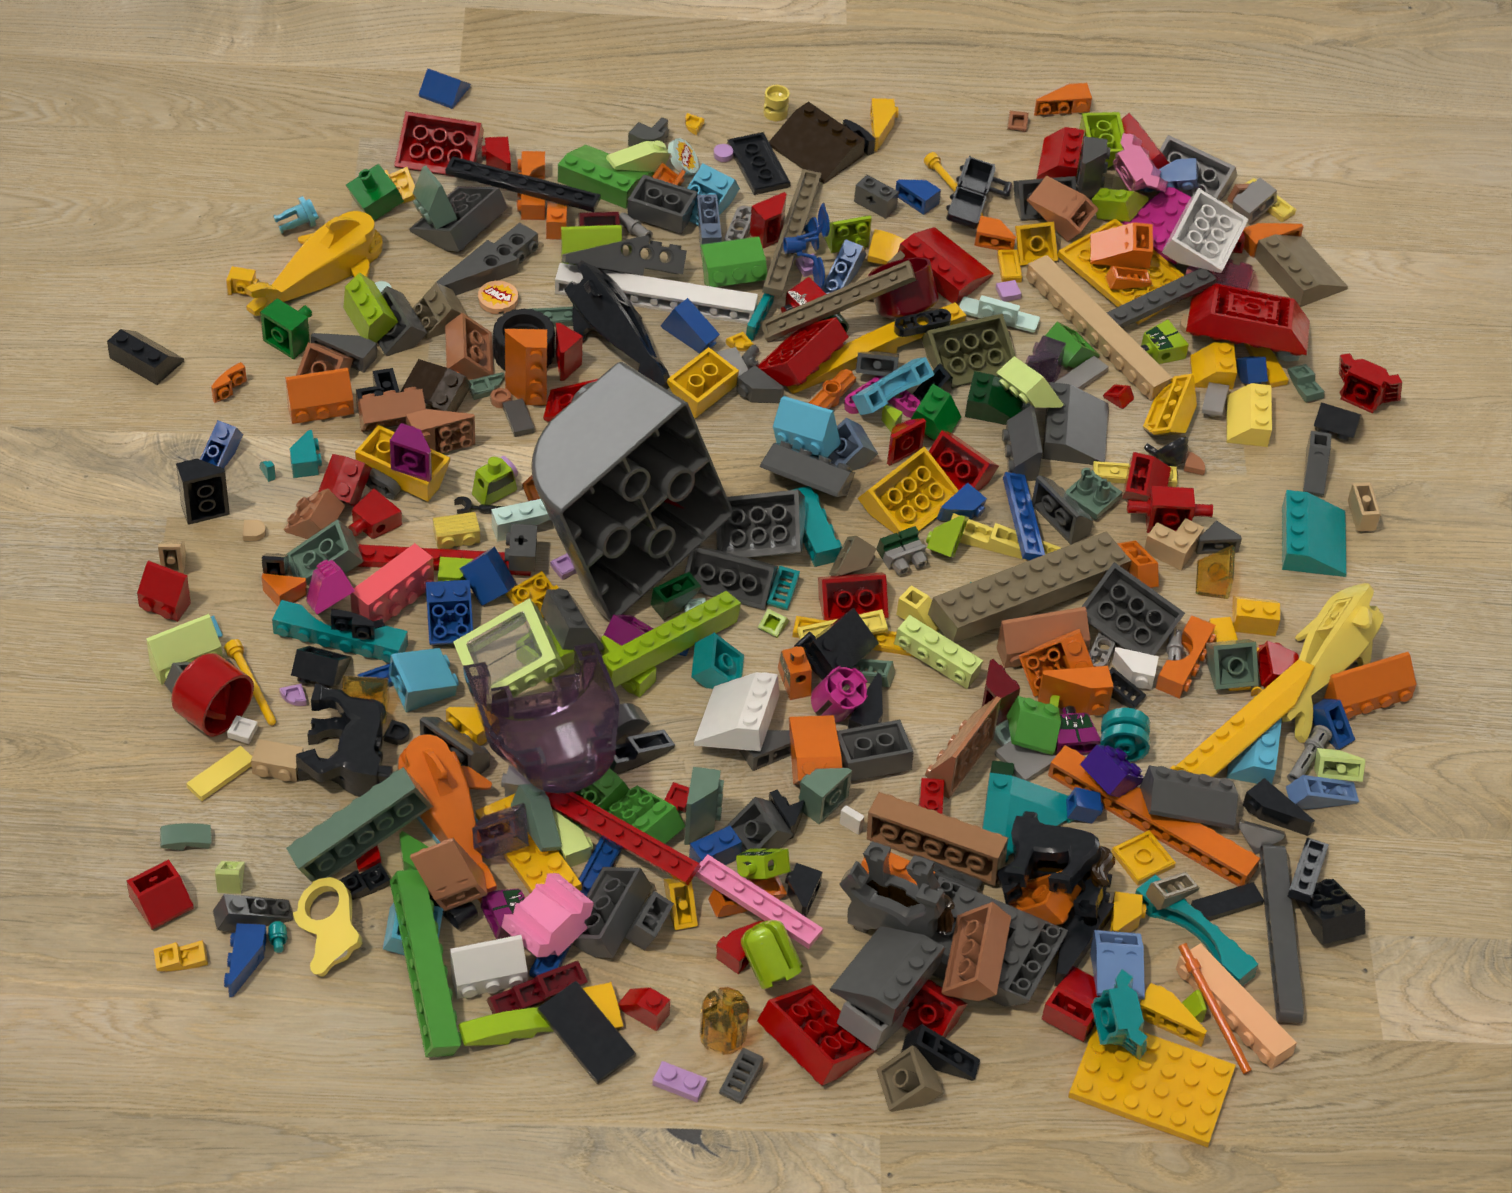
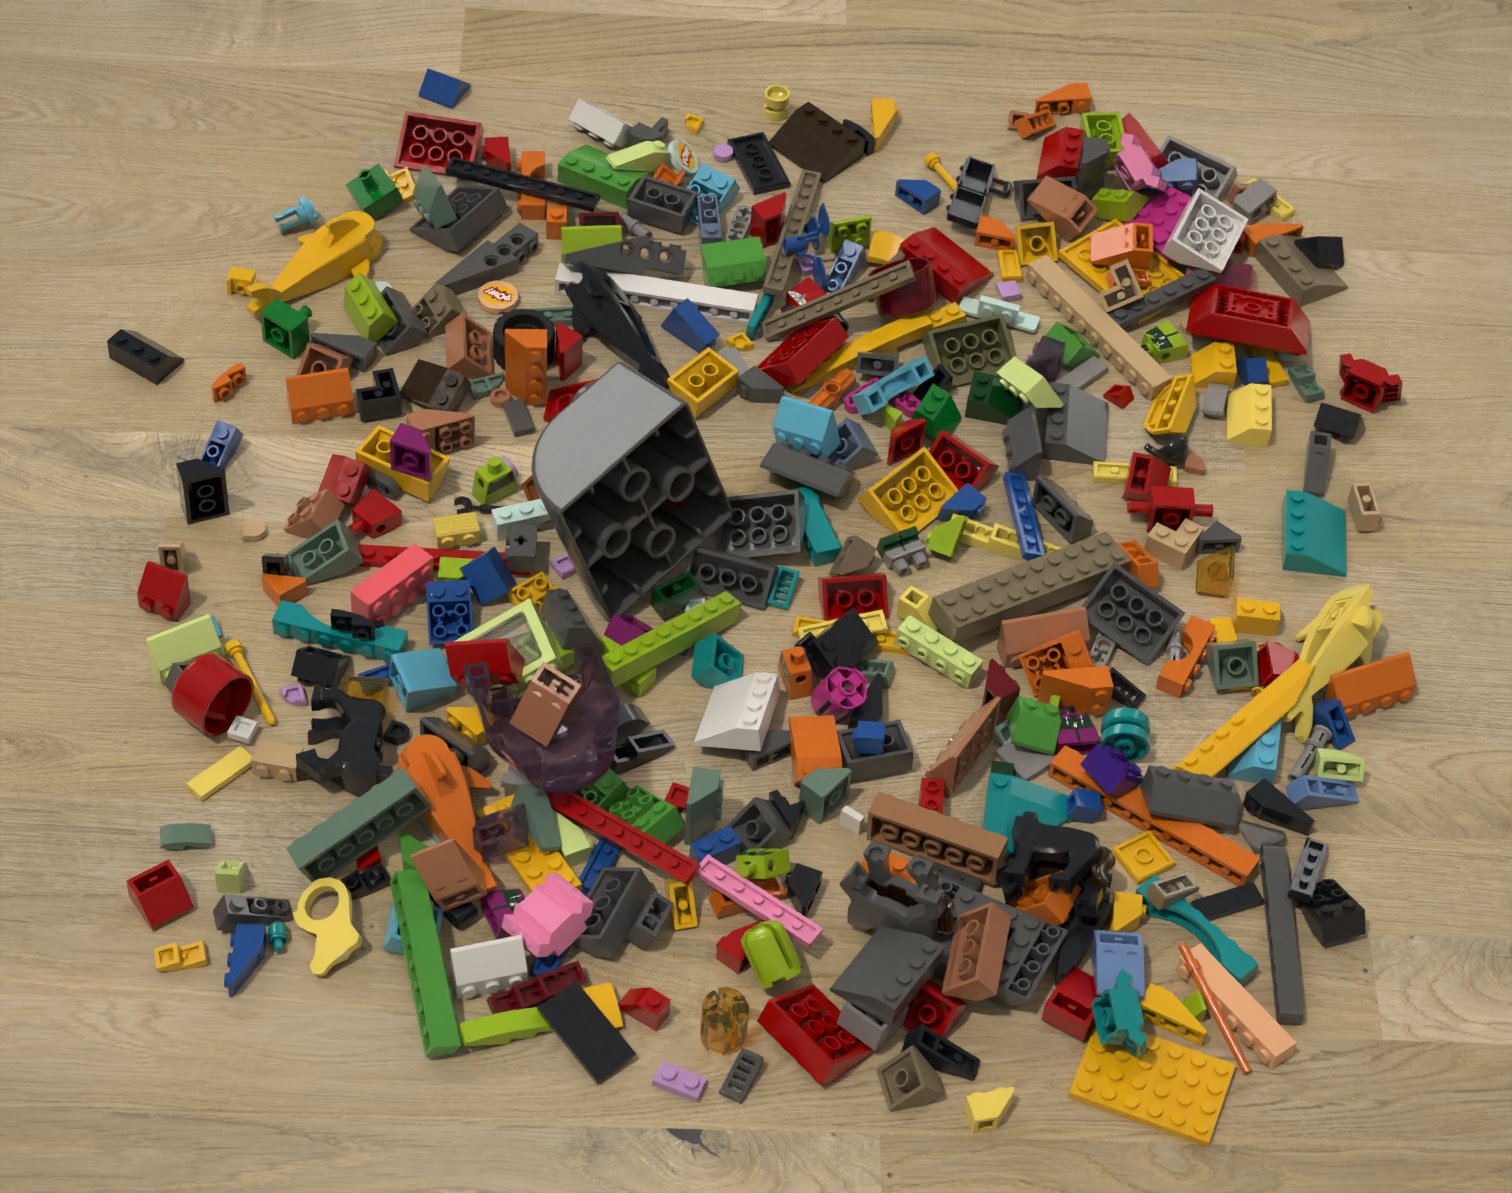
(268, 470): teal tile -> none
(304, 457): teal slope -> none
(327, 586): dark pink slope -> none
(389, 408): nougat slope -> none
(501, 658): none -> red slope
(546, 704): none -> nougat slope
(600, 123): none -> white slope
(749, 356): dark grey arm -> none
(773, 623): lime slope -> none
(869, 737): none -> blue brick
(876, 196): dark grey brick -> none
(908, 324): black beam -> none
(987, 1108): none -> light yellow slope
(1025, 127): none -> orange slope
(1093, 493): sand green plate -> none
(1126, 287): none -> tan brick
(1136, 667): white slope -> none
(1323, 250): none -> black slope

